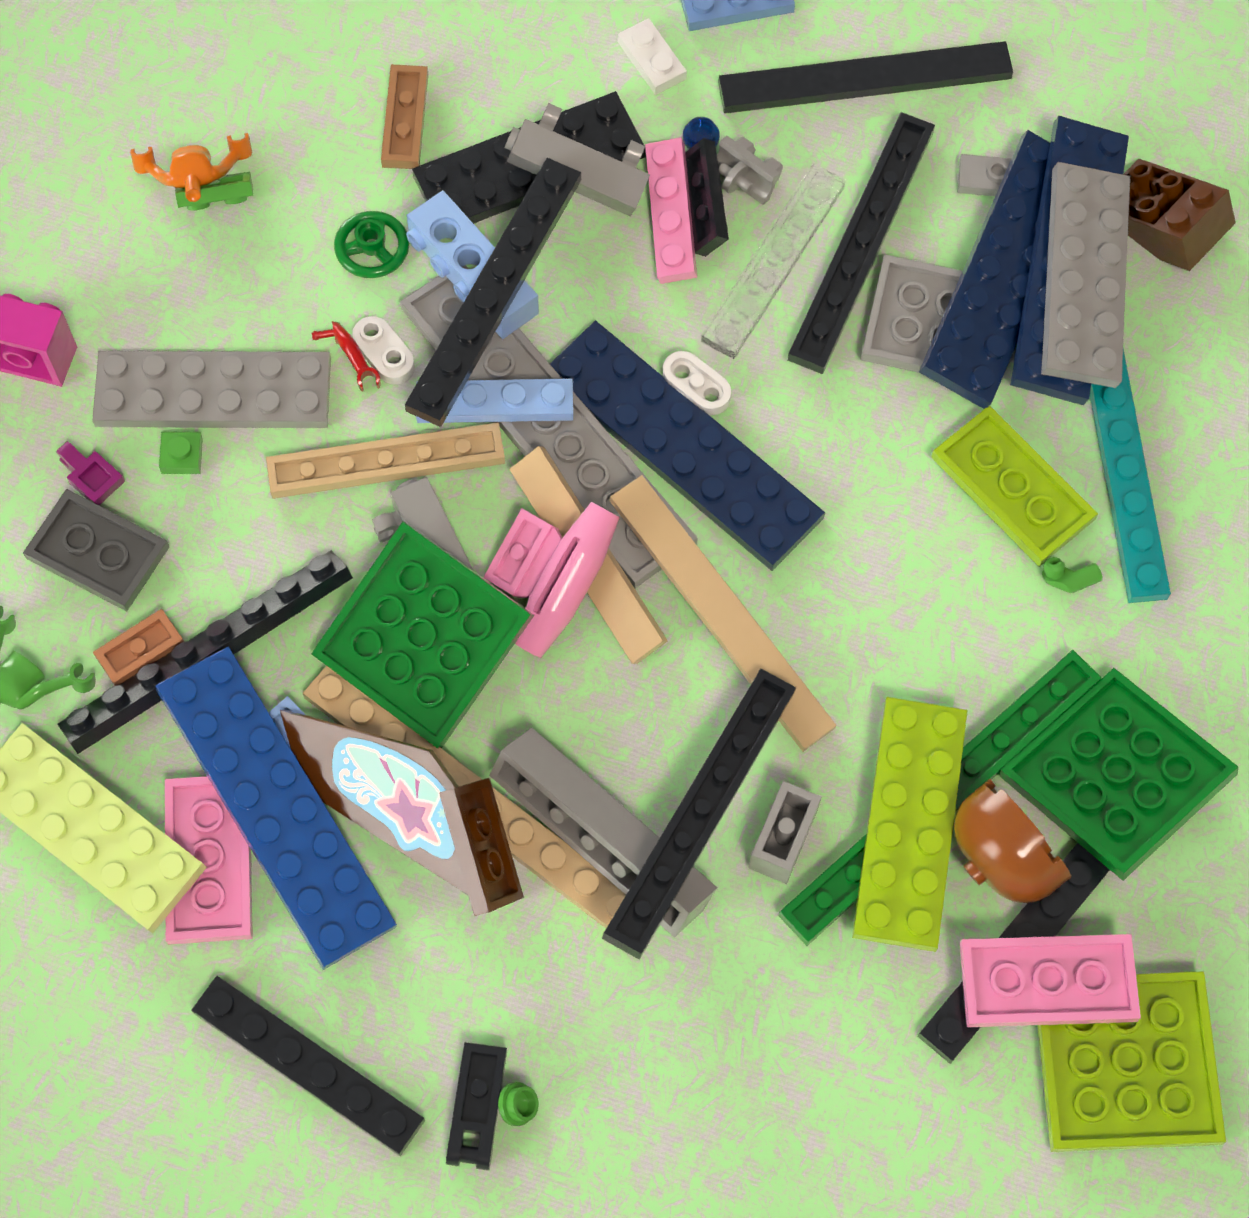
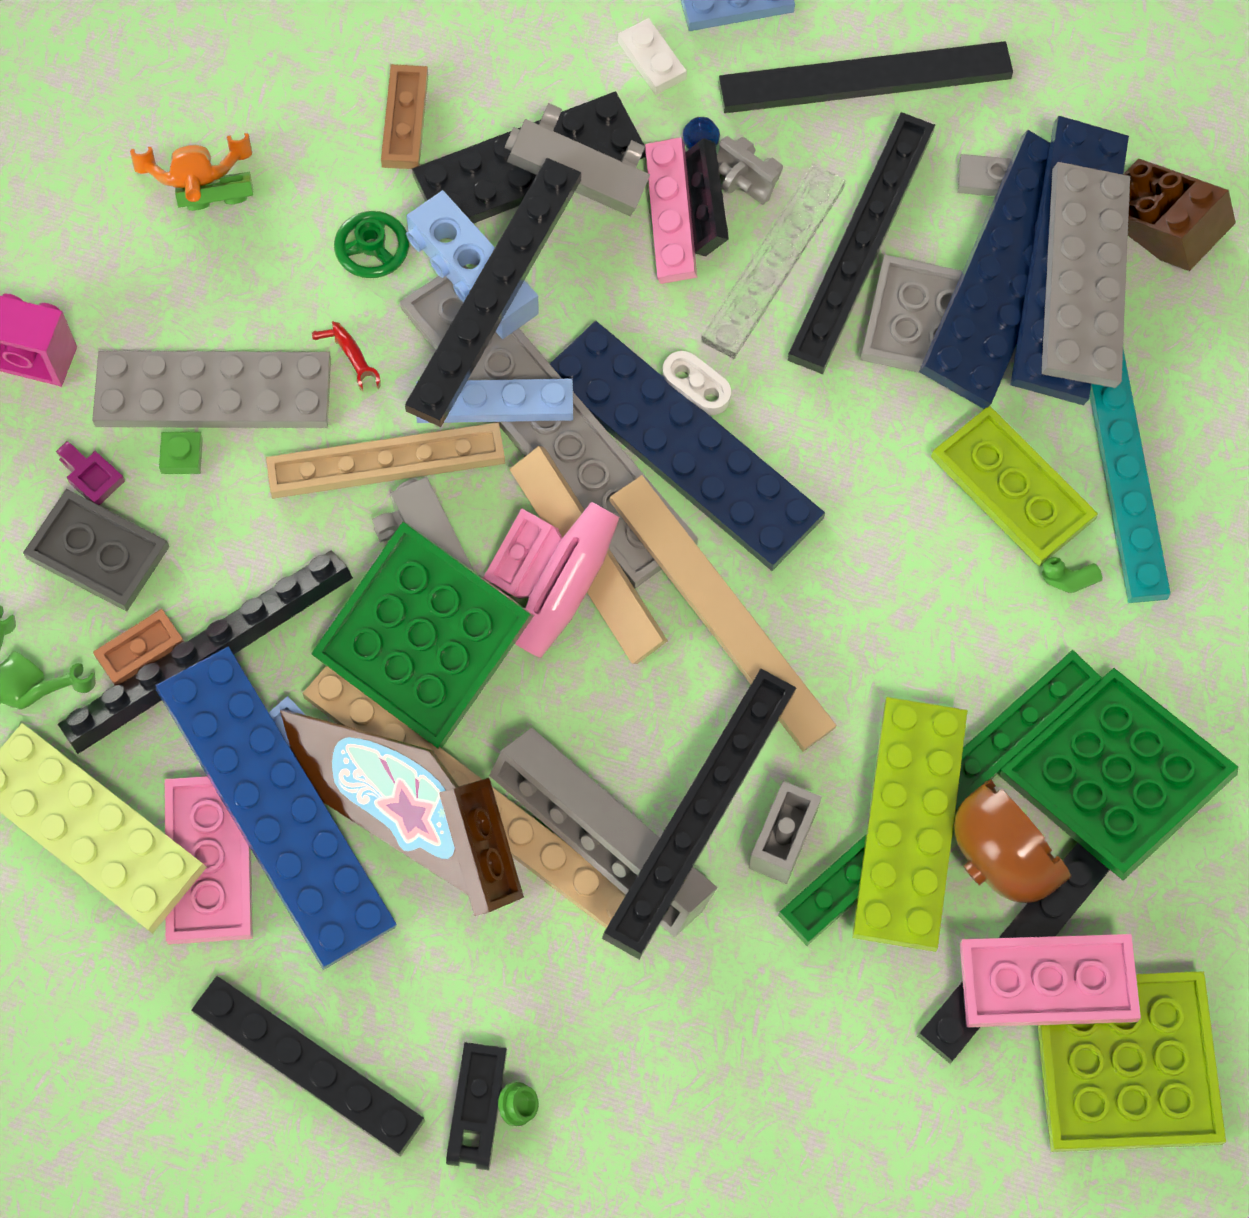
(381, 348): white plate -> none

